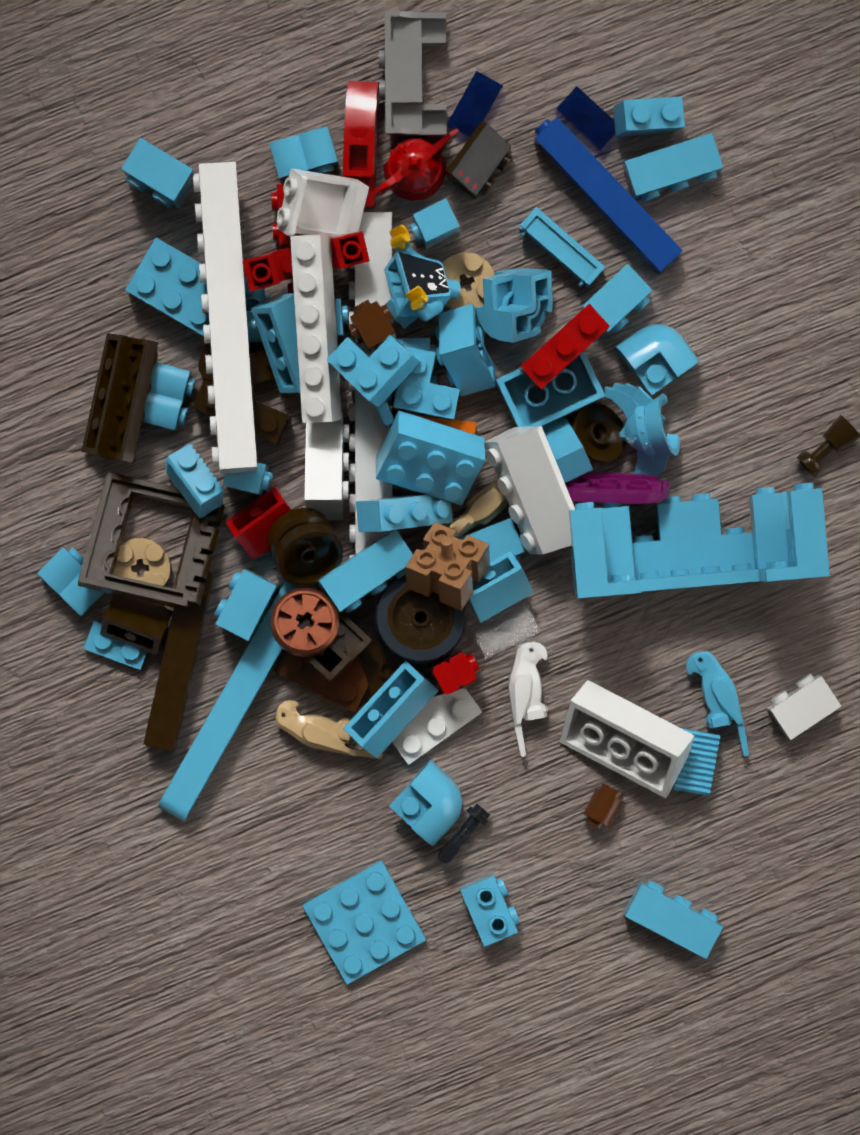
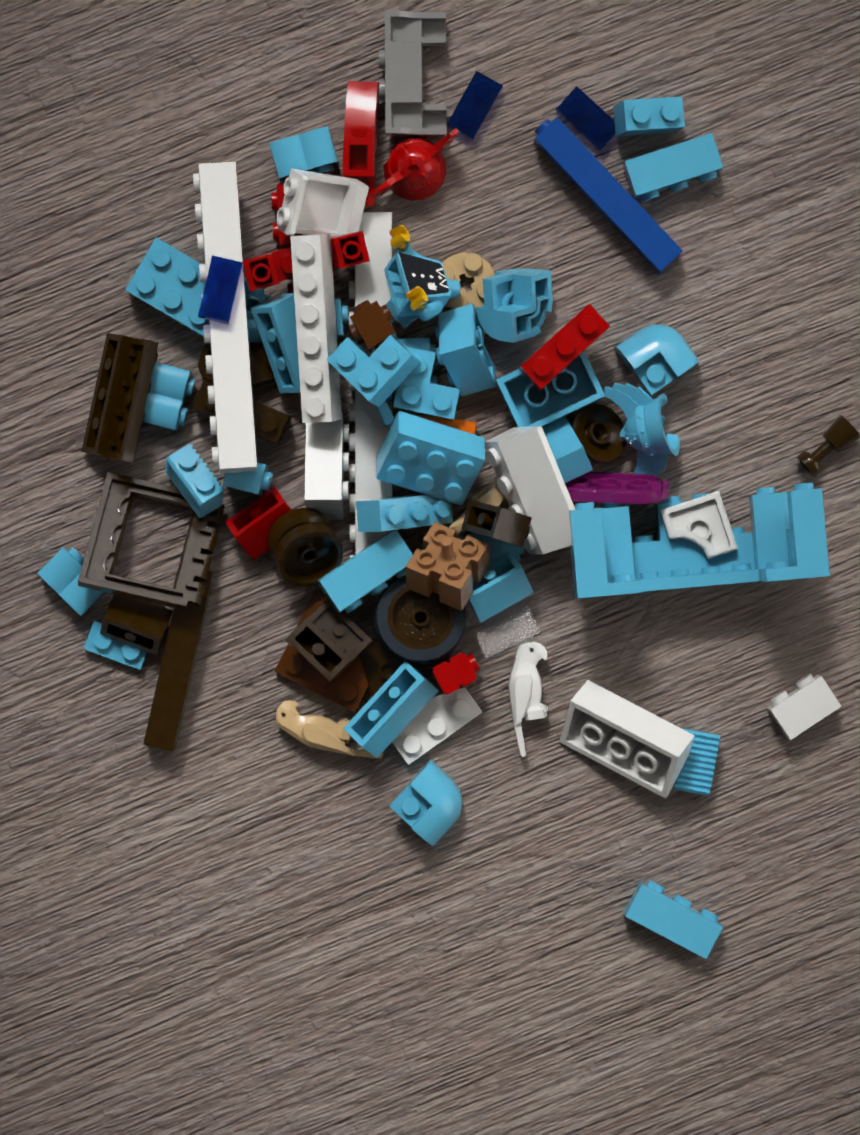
(151, 554): tan plate -> none
(159, 173): medium azure brick -> none
(220, 289): none -> clear blue plate
(224, 718): medium azure beam -> none
(246, 604): medium azure brick -> none
(309, 640): copper wheel -> none
(364, 922): medium azure plate -> none
(434, 224): medium azure brick -> none
(477, 816): black hinge -> none
(479, 161): slope -> none
(489, 909): medium azure brick -> none
(496, 523): none -> dark brown brick
(561, 247): medium azure container -> none
(603, 807): reddish brown brick -> none
(620, 297): medium azure brick -> none
(702, 522): none -> white tile
(718, 694): medium azure animal -> none

